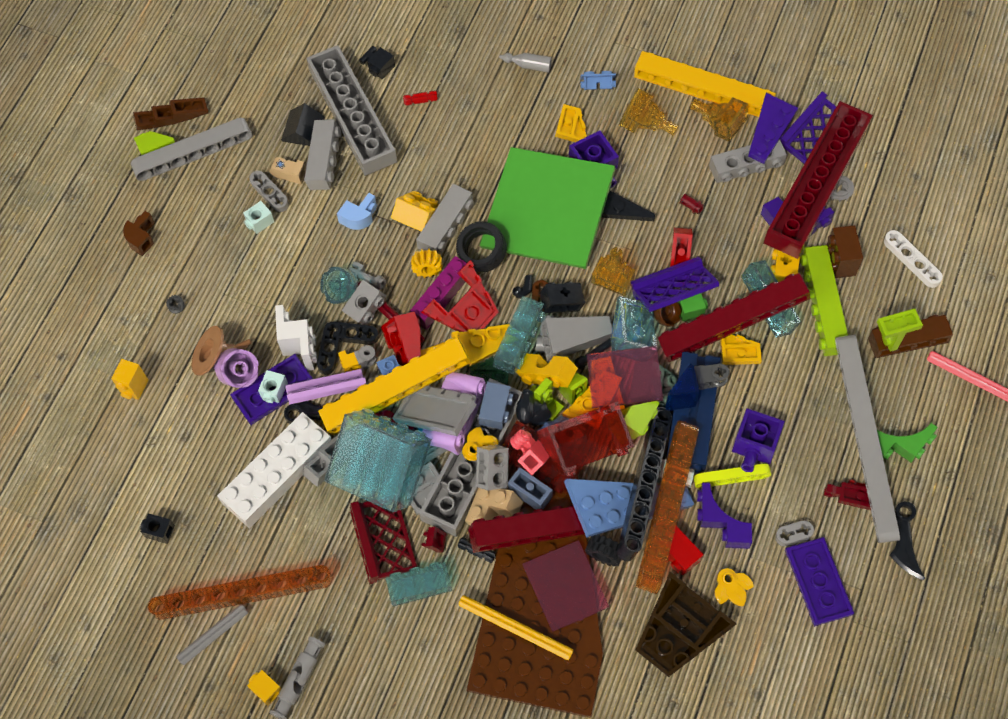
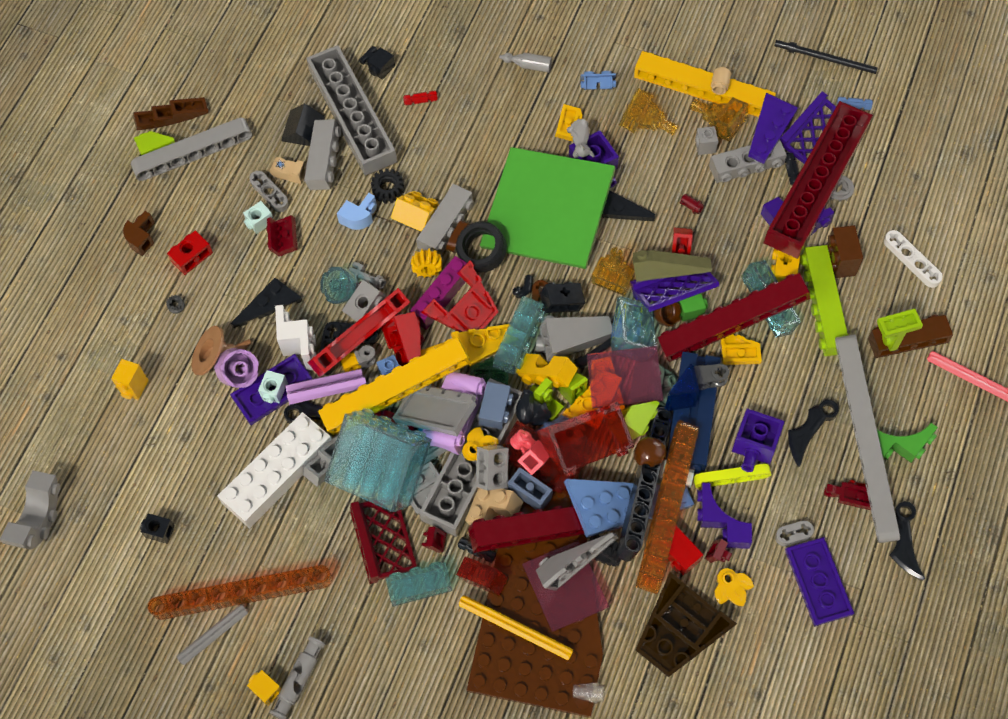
(37, 515): none -> light grey brick
(187, 261): none -> red brick
(264, 303): none -> black wing
(282, 235): none -> dark red bracket
(358, 332): none -> red arch
(383, 177): none -> black tyre
(451, 245): none -> reddish brown beam
(482, 575): none -> clear red piece
(563, 566): none -> light grey wedge
(580, 133): none -> light grey animal
(589, 692): none -> clear cone
(649, 451): none -> reddish brown hair
(659, 264): none -> olive wedge
(706, 140): none -> light grey brick
(717, 552): none -> dark red tile
(720, 80): none -> tan brick
(791, 167): none -> black axle
(793, 47): none -> black bar
(800, 437): none -> black piece
(856, 102): none -> medium blue axle

